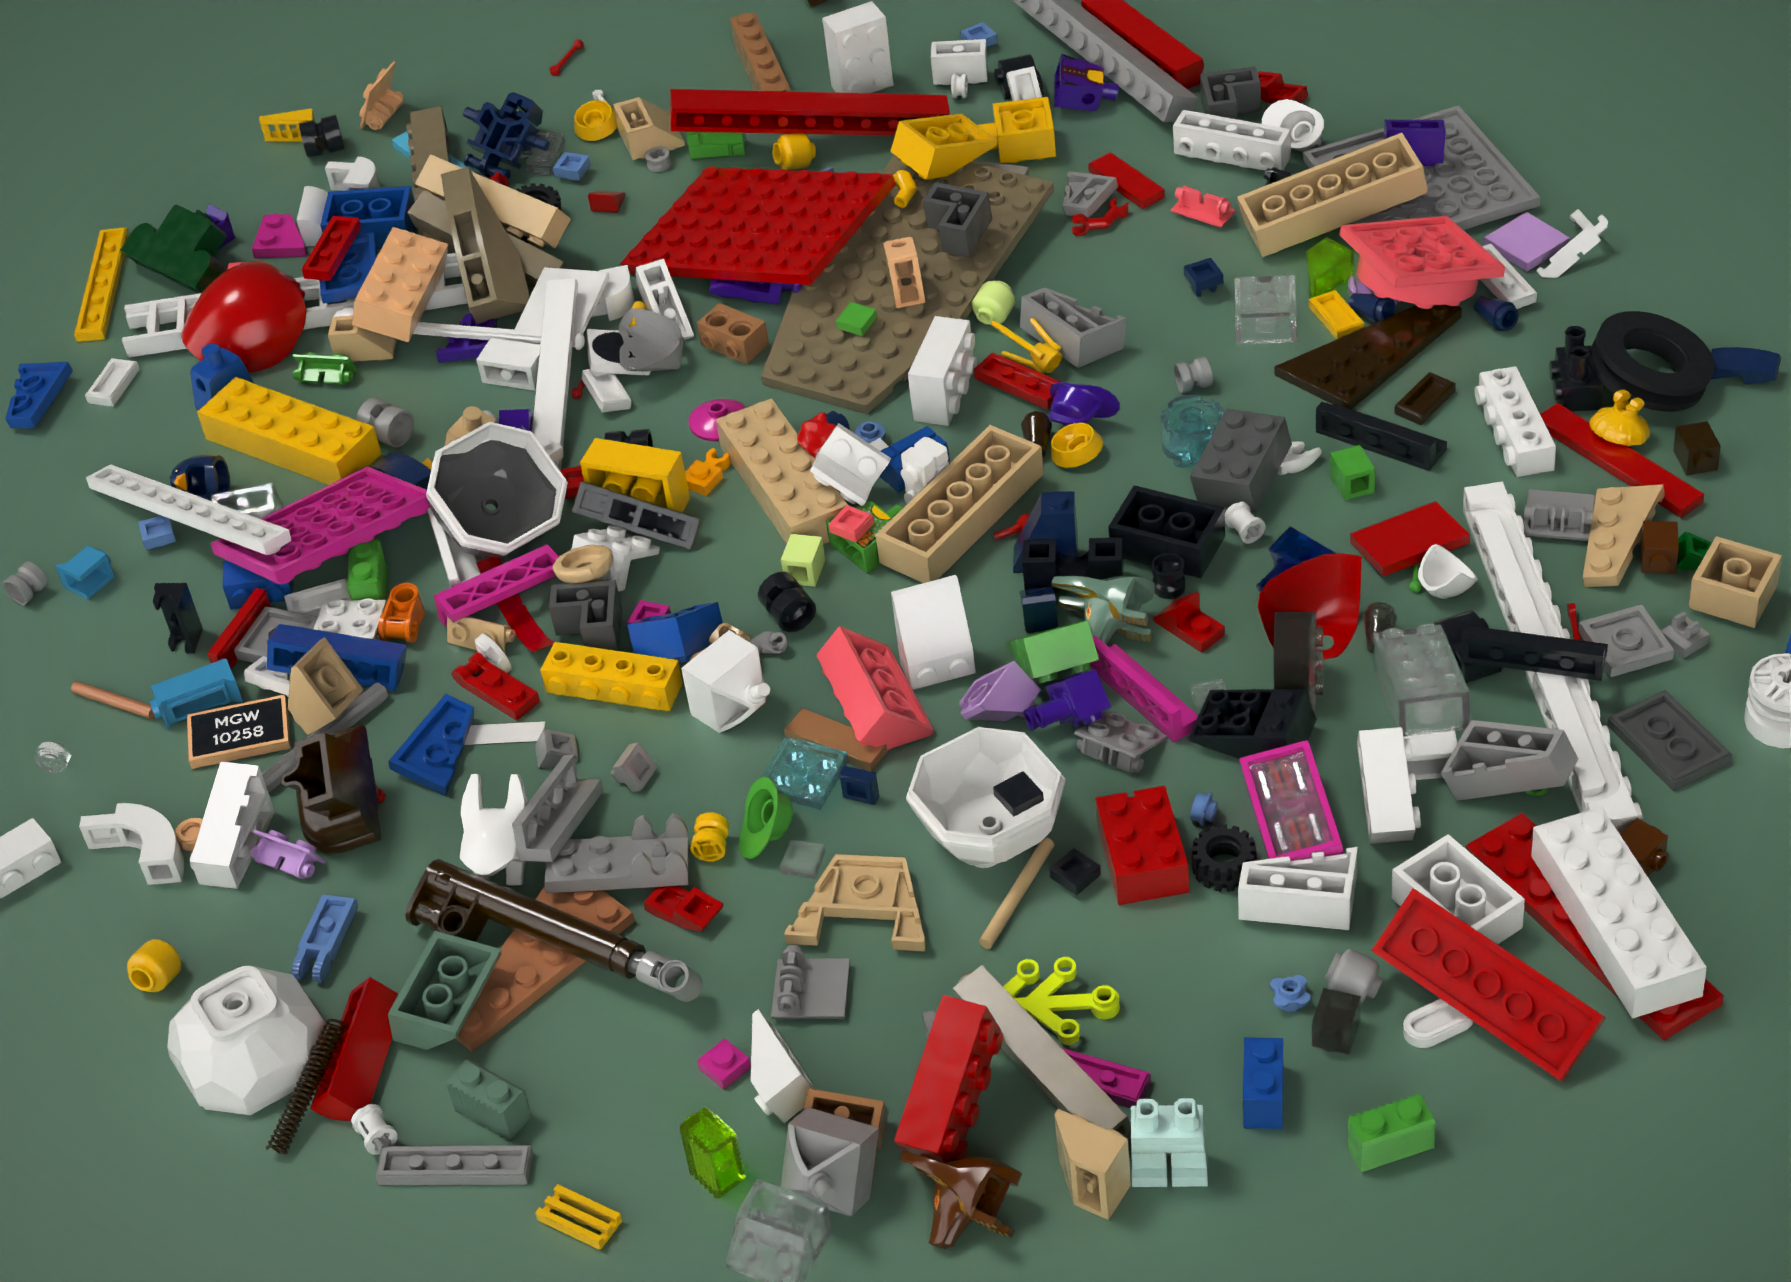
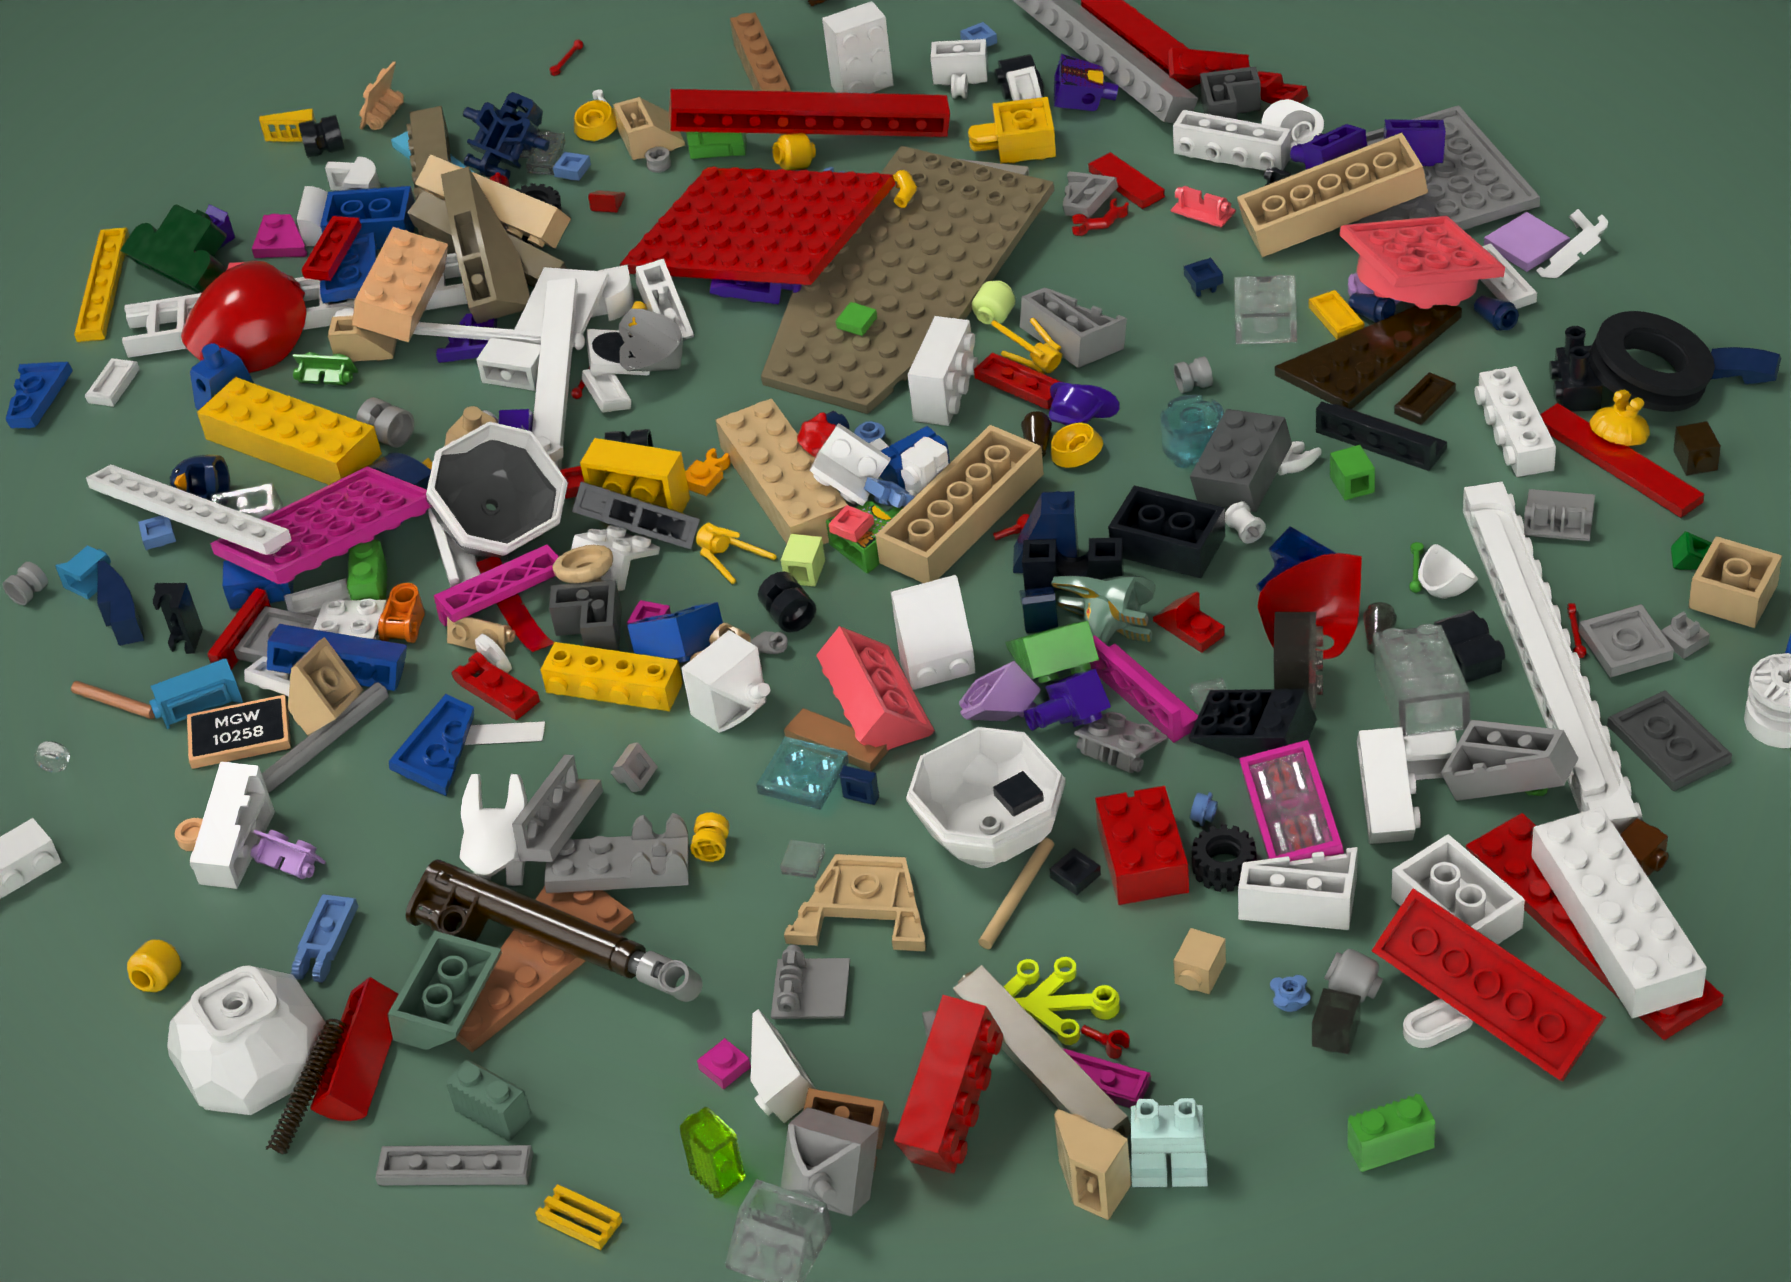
(118, 605): none -> dark blue slope
(138, 828): white arch -> none
(336, 790): dark brown piece -> none
(373, 1128): white bush -> none
(553, 746): light grey slope -> none
(683, 908): red slope -> none
(702, 419): dark pink dish -> none
(717, 540): none -> yellow plant
(733, 333): medium nougat brick -> none
(765, 818): bright green piece -> none
(888, 492): none -> medium blue plate
(901, 264): light nougat torso -> none
(940, 144): yellow slope -> none
(958, 215): dark grey brick -> none
(965, 1193): reddish brown piece -> none
(1115, 1037): none -> red hand
(1168, 575): black wheel -> none
(1191, 62): none -> red plate
(1199, 961): none -> tan brick
(1263, 1083): blue brick -> none
(1328, 266): clear neon green slope -> none
(1329, 146): none -> dark purple brick
(1407, 537): red tile -> none
(1533, 652): black fence -> none
(1616, 531): tan wing -> none
(1659, 547): reddish brown brick -> none

